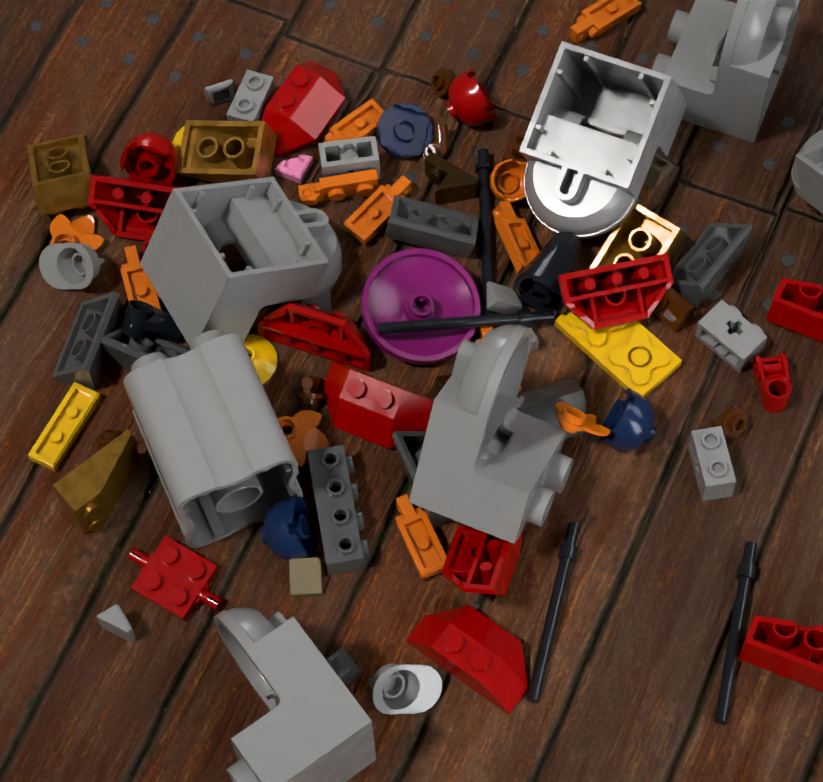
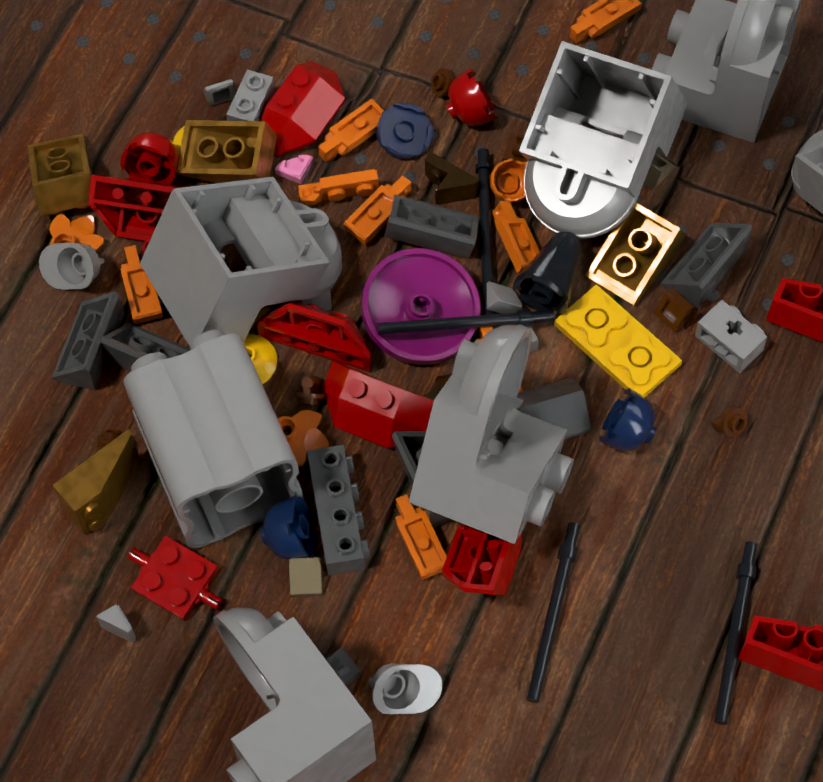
(64, 426): yellow tile -> none
(144, 321): black piece -> none
(349, 156): light grey brick -> none
(440, 144): reddish brown arm -> none
(474, 653): red wedge -> none
(575, 420): orange plate -> none
(616, 291): red wedge -> none
(711, 463): light grey brick -> none
(772, 376): red piece -> none

